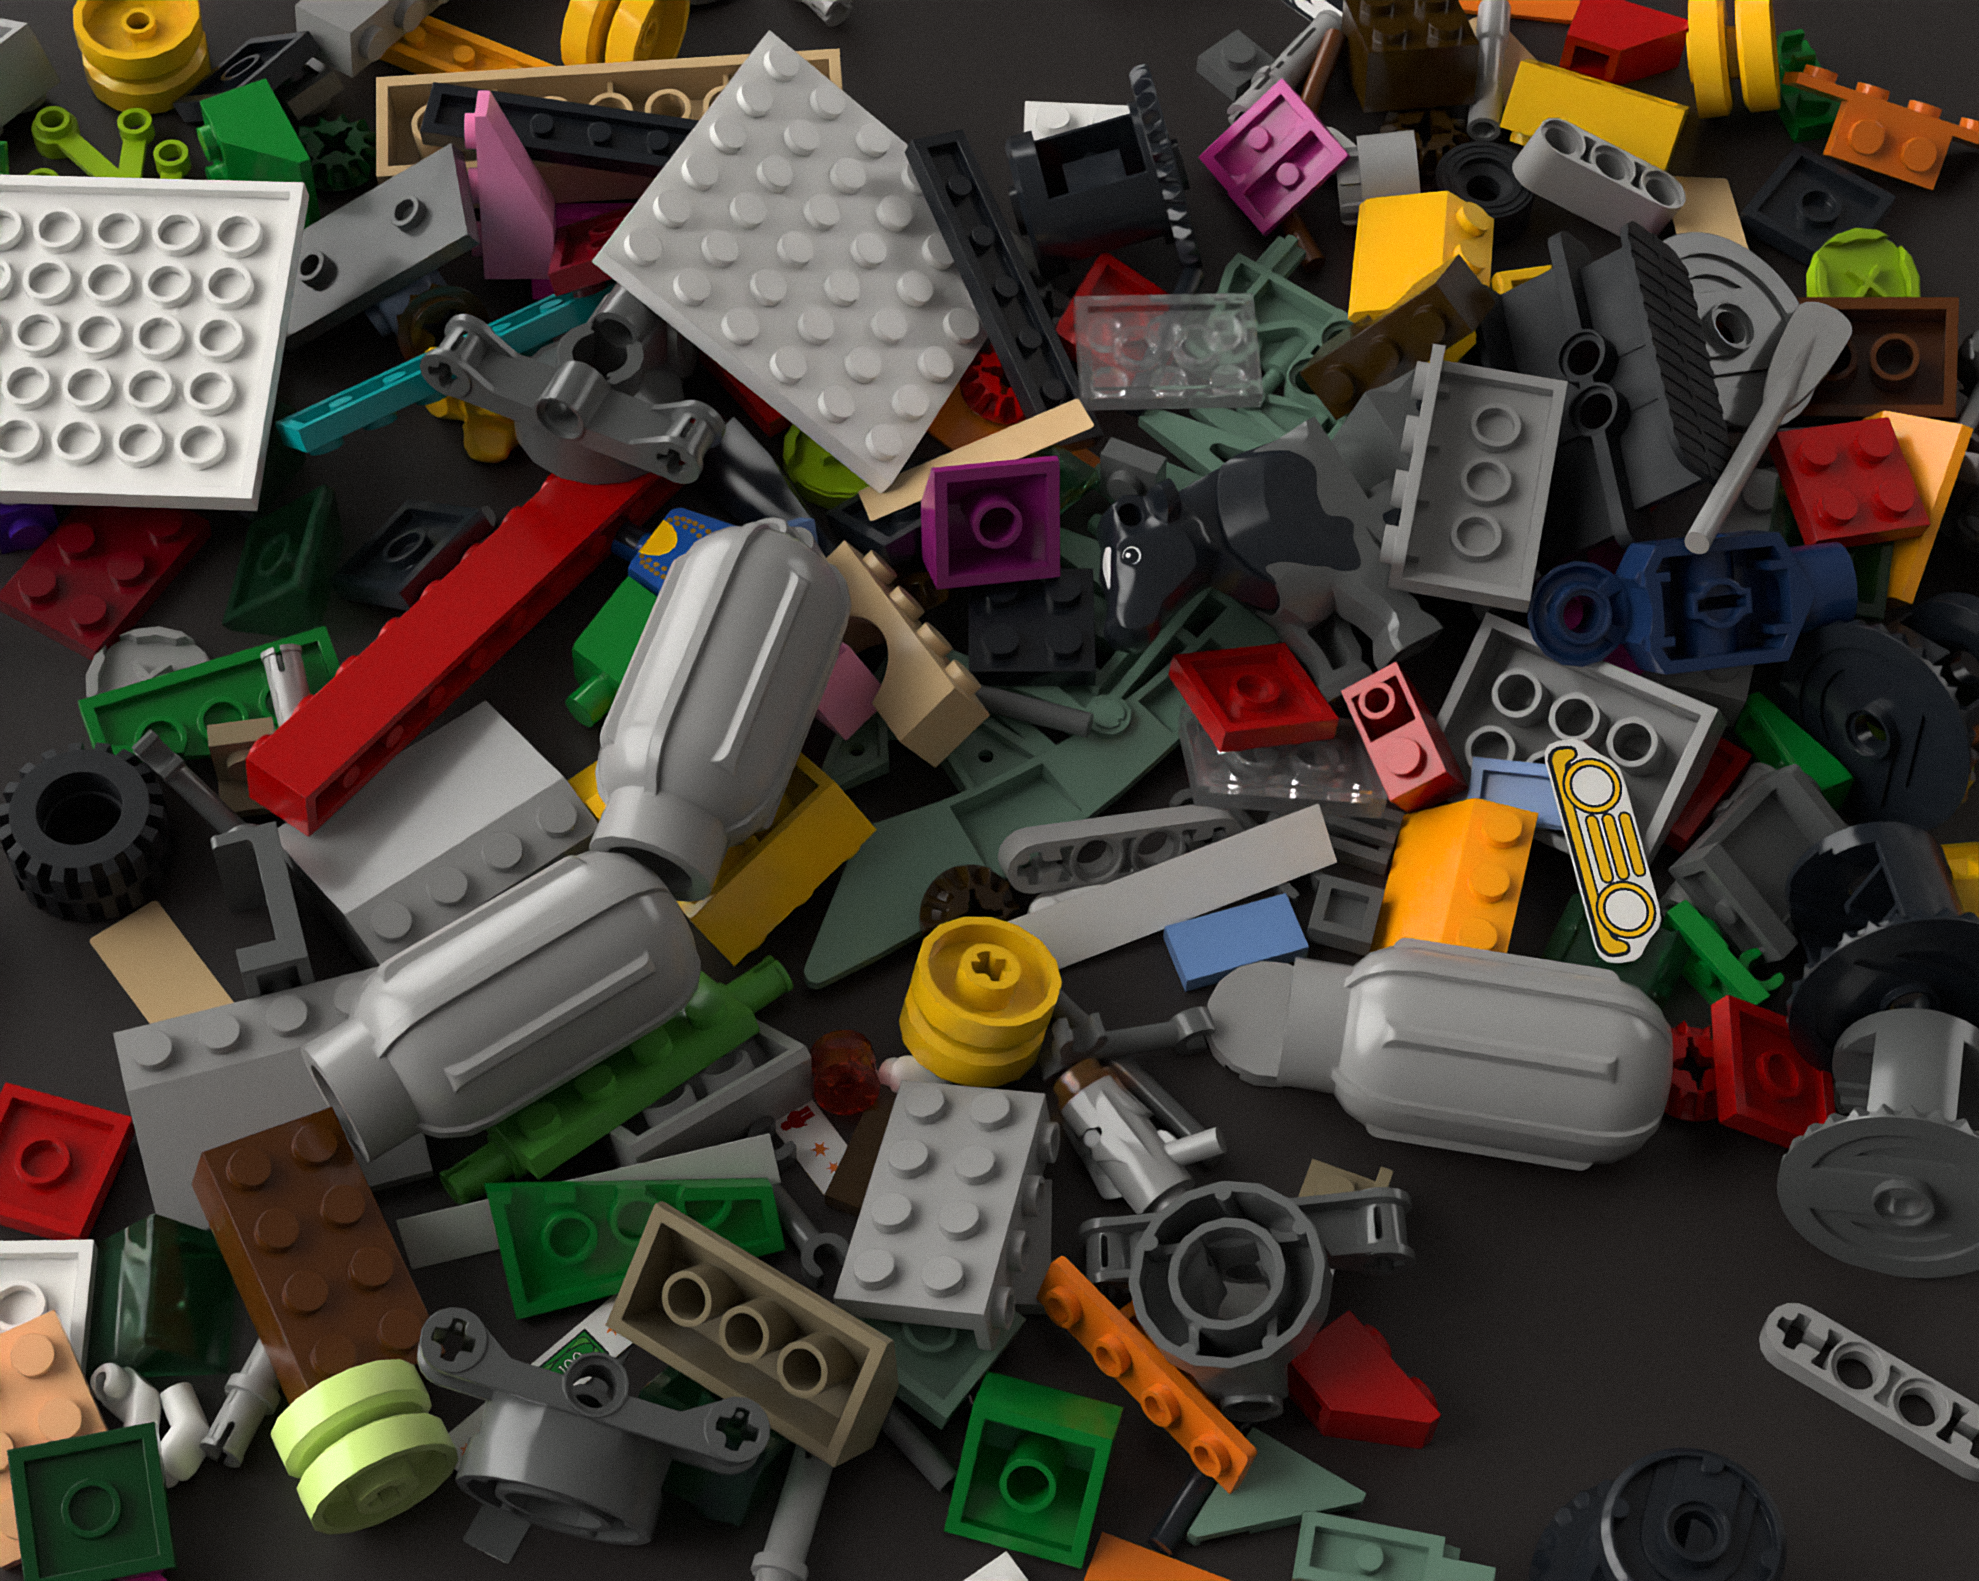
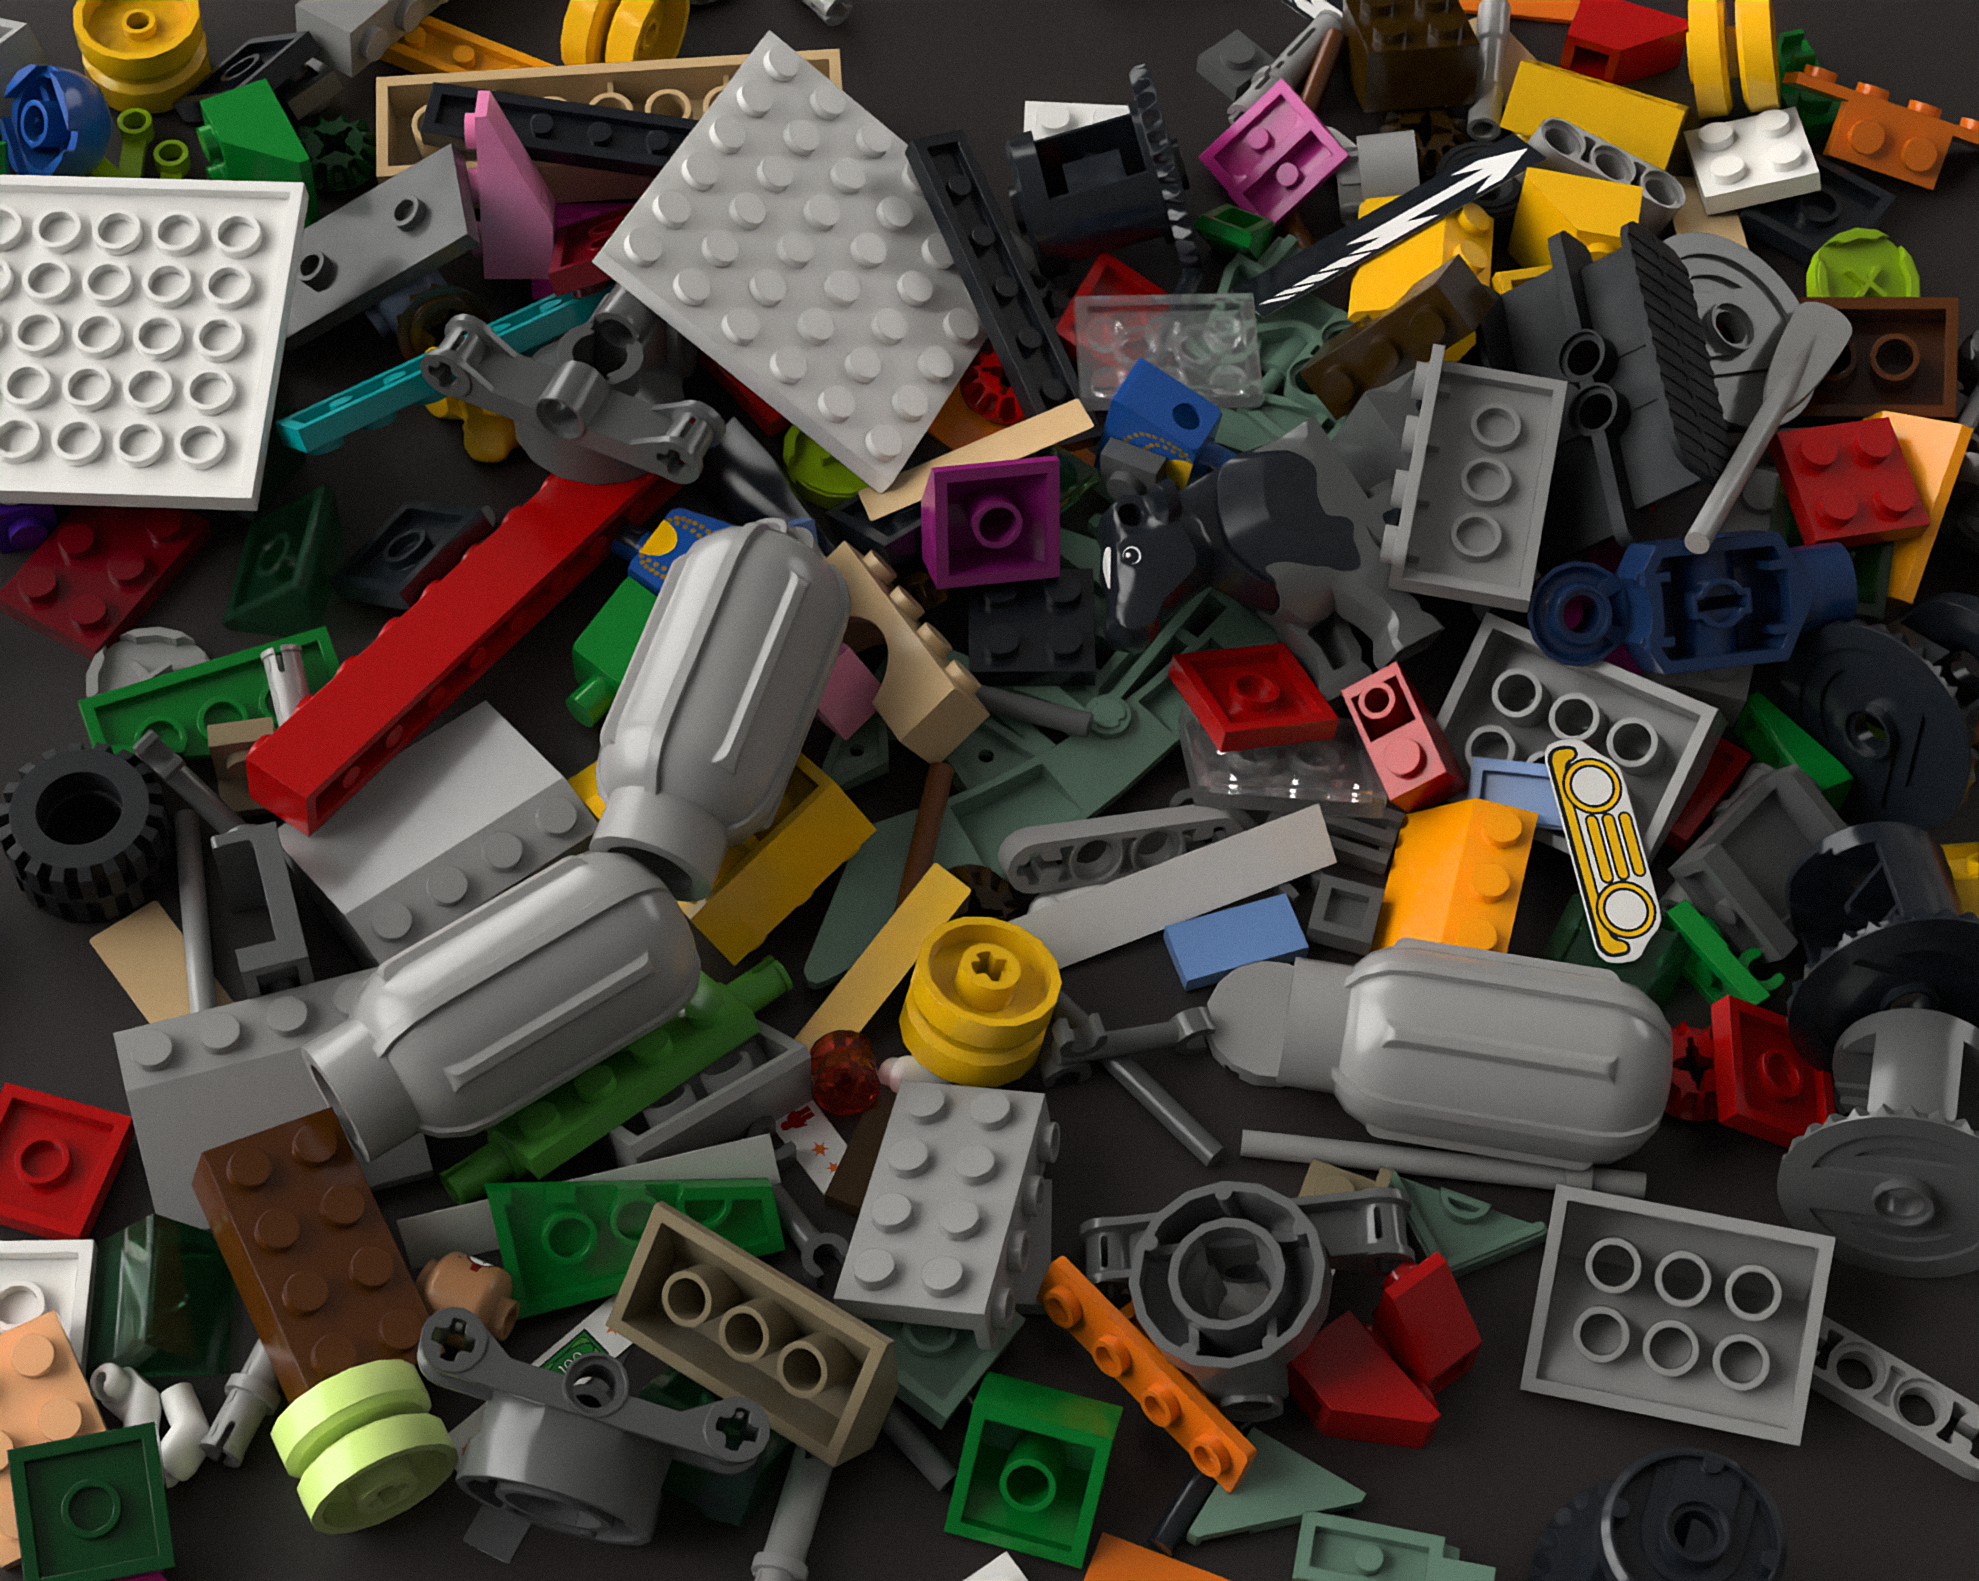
(55, 122): none -> blue cylinder
(194, 911): none -> light grey bar
(473, 1285): none -> medium nougat head
(887, 956): none -> yellow sticker
(926, 828): none -> reddish brown bar
(1122, 1144): light grey piece -> none
(1167, 420): none -> blue torso
(1235, 231): none -> green slope
(1390, 224): none -> black sticker
(1427, 1323): none -> red slope
(1437, 1163): none -> light grey bar
(1463, 1228): none -> sand green tile
(1571, 203): none -> yellow slope
(1678, 1314): none -> light grey slope
(1751, 160): none -> white plate

